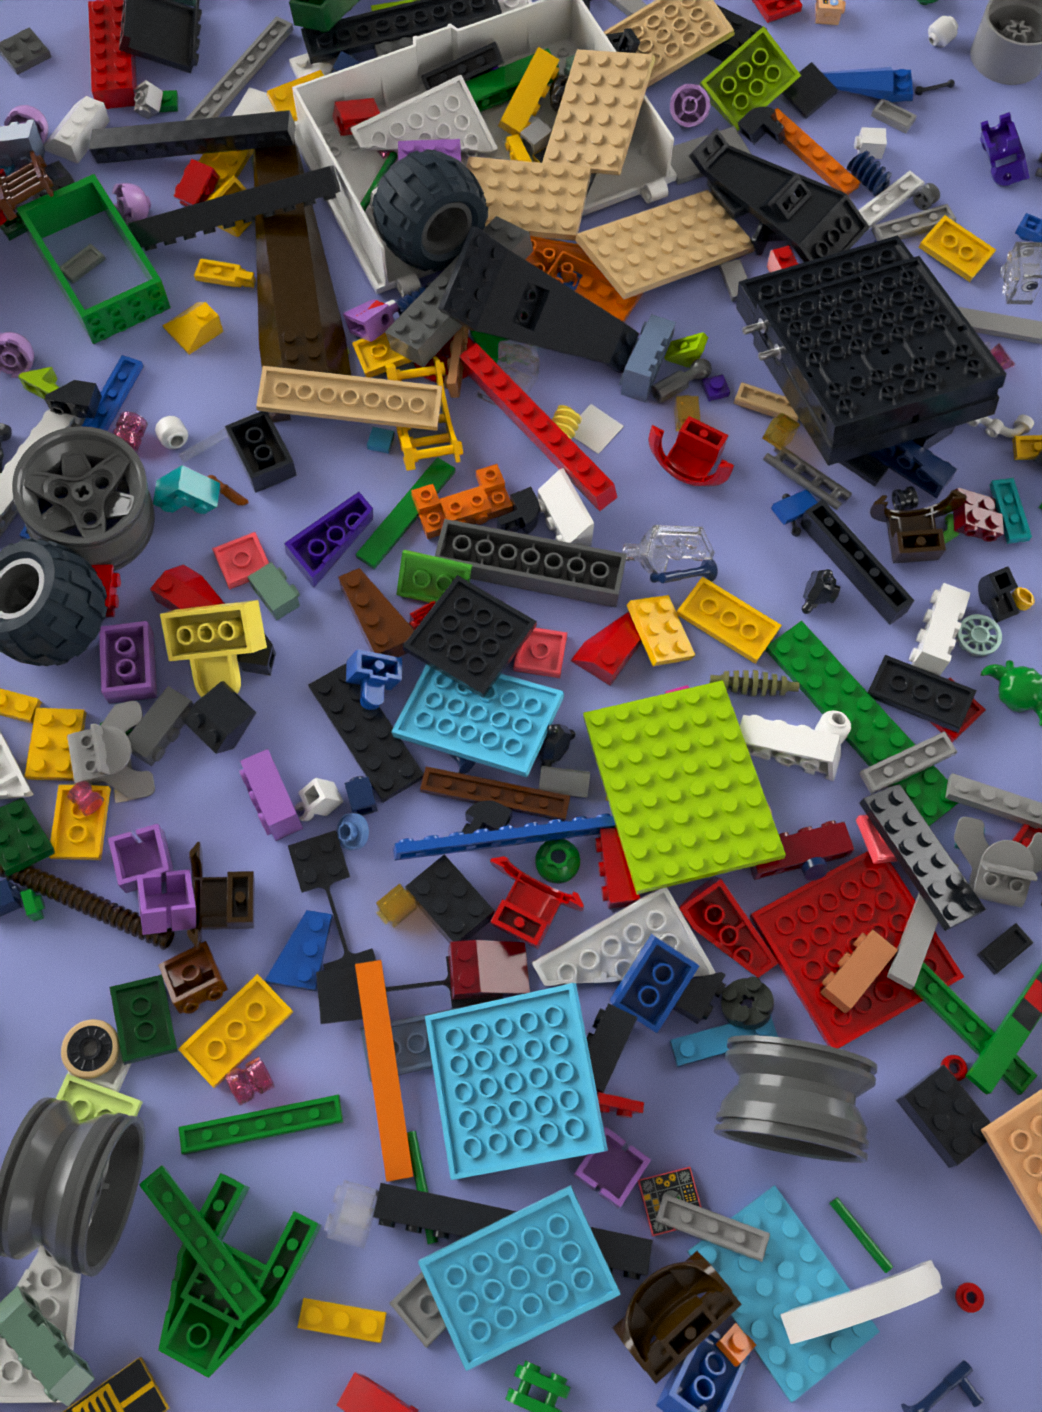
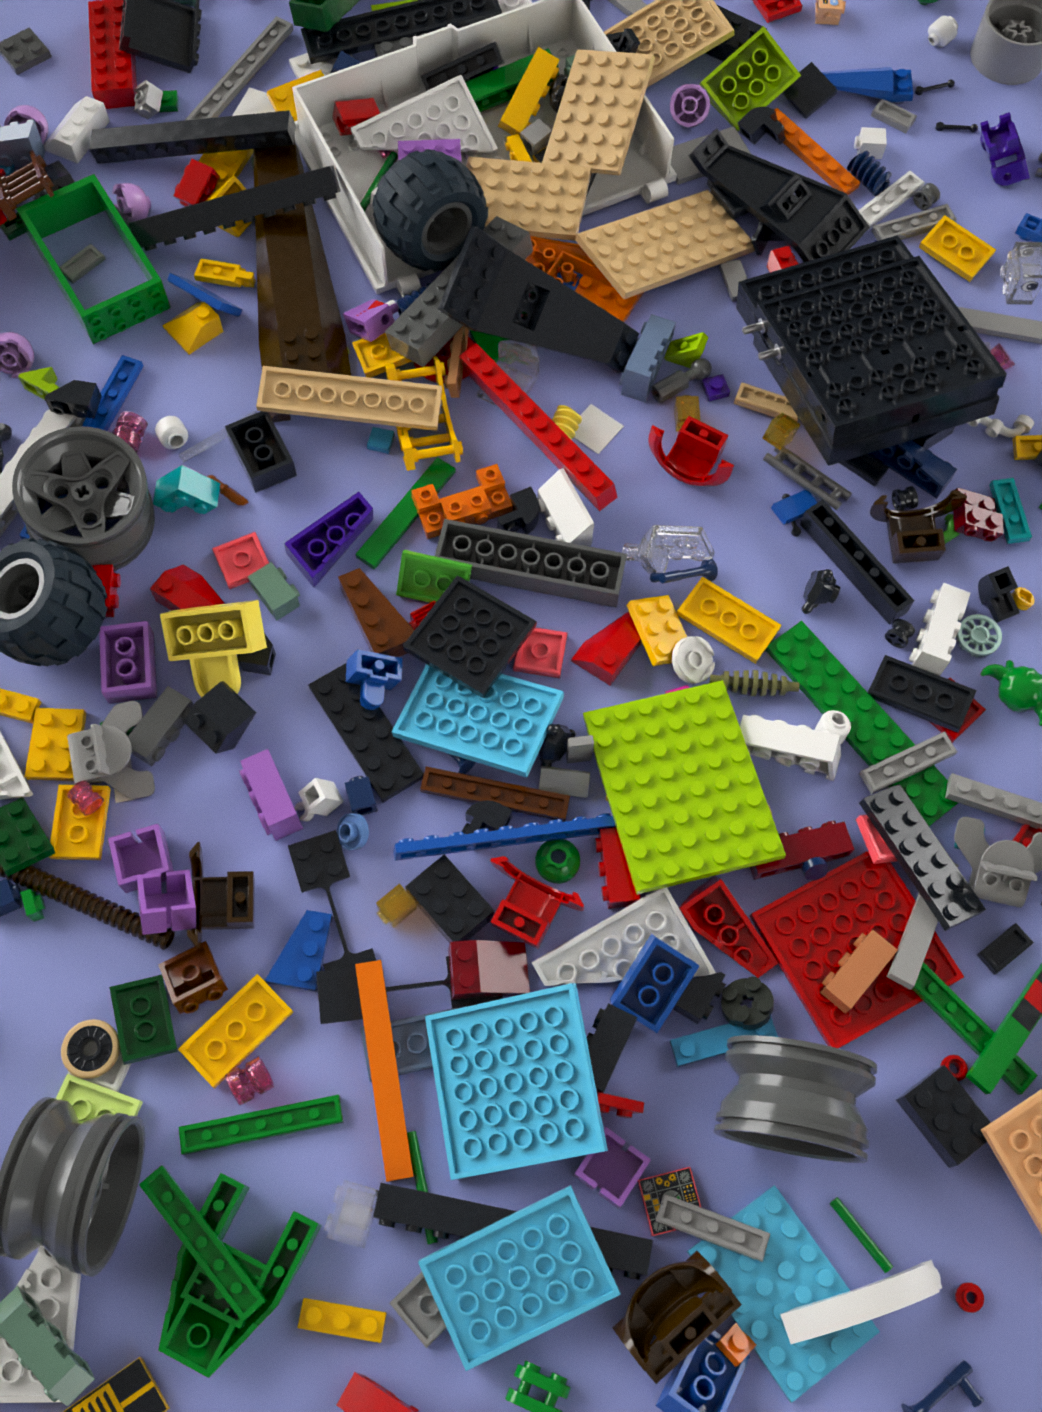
(204, 295): none -> blue tile
(579, 749): none -> light grey tile
(693, 659): none -> white tile
(899, 633): none -> black wheel
(940, 126): none -> black hinge

